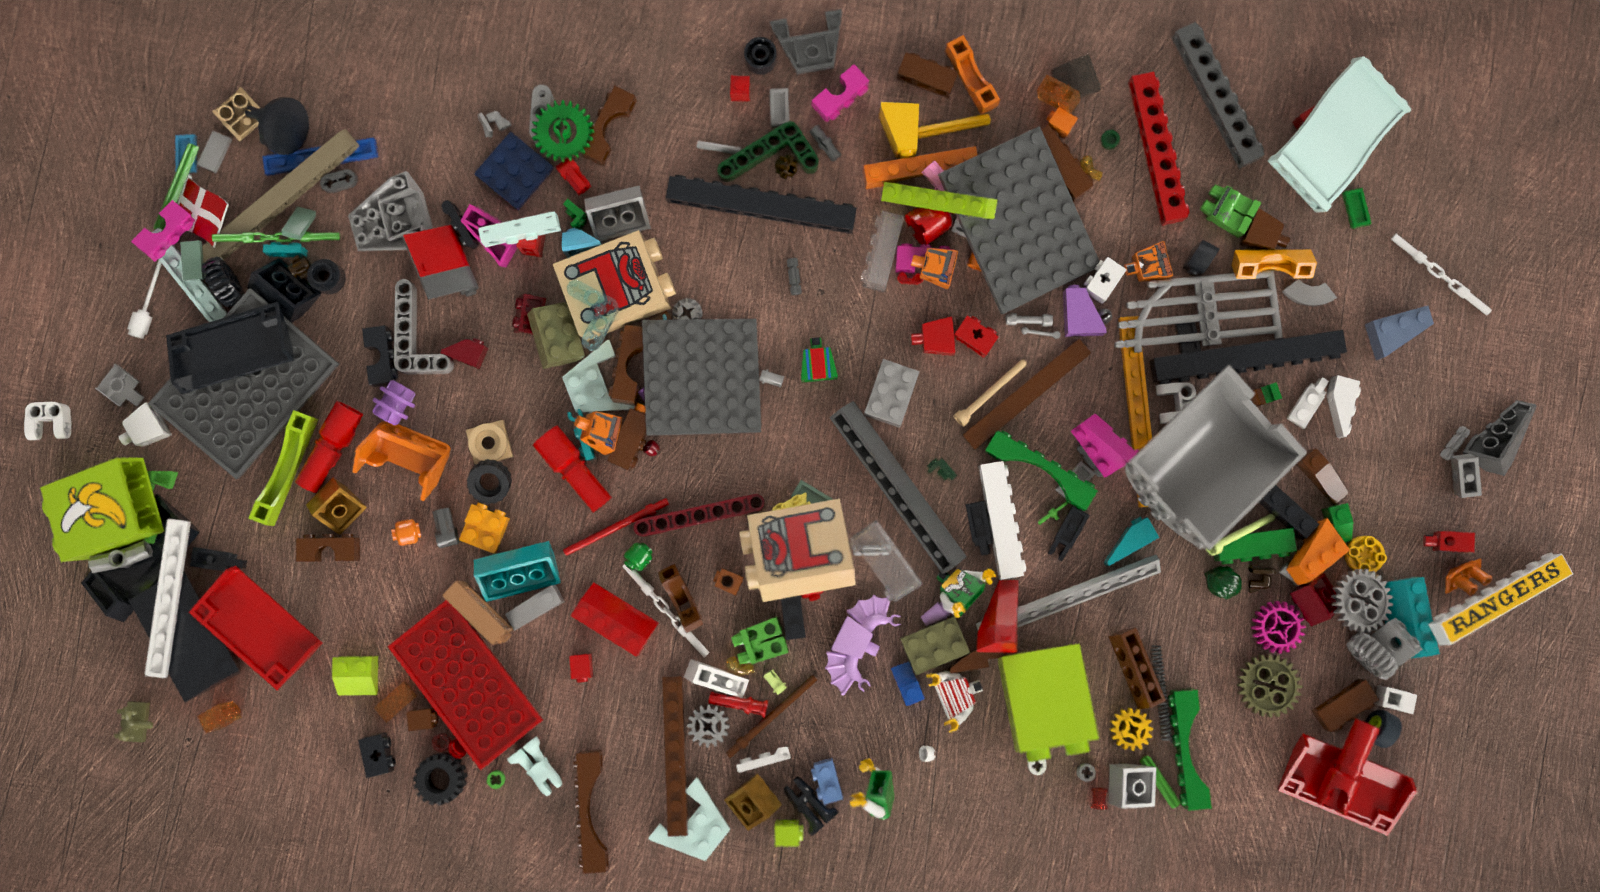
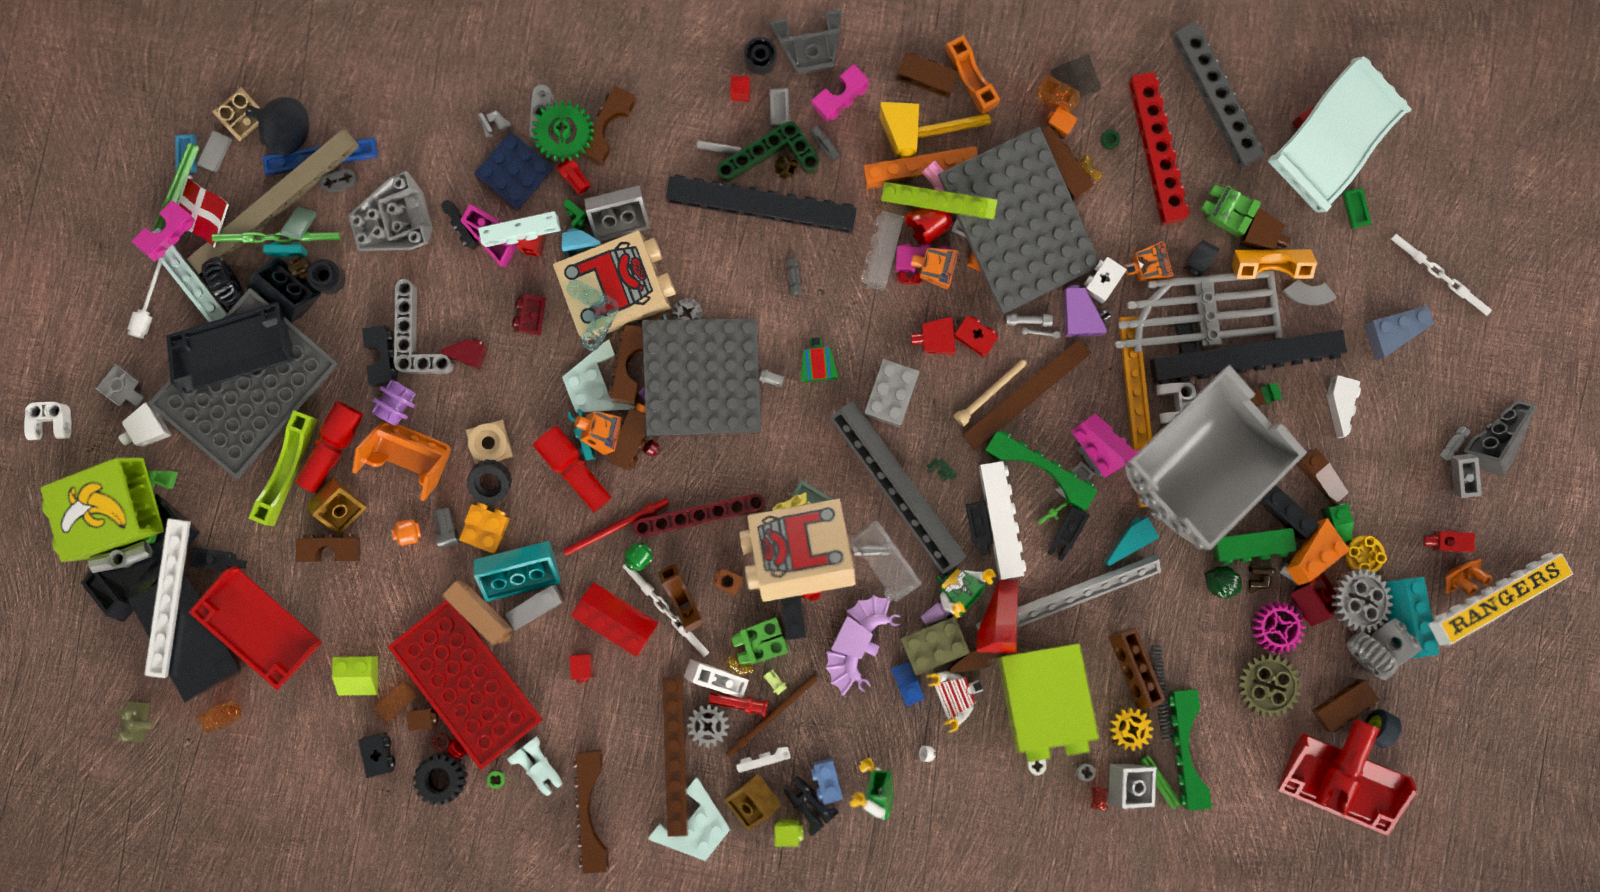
(192, 260): sand green tile -> none
(440, 262): red door -> none
(555, 335): olive brick -> none
(1217, 548): yellowish green piece -> none
(1308, 403): white hinge -> none
(1396, 699): white slope -> none

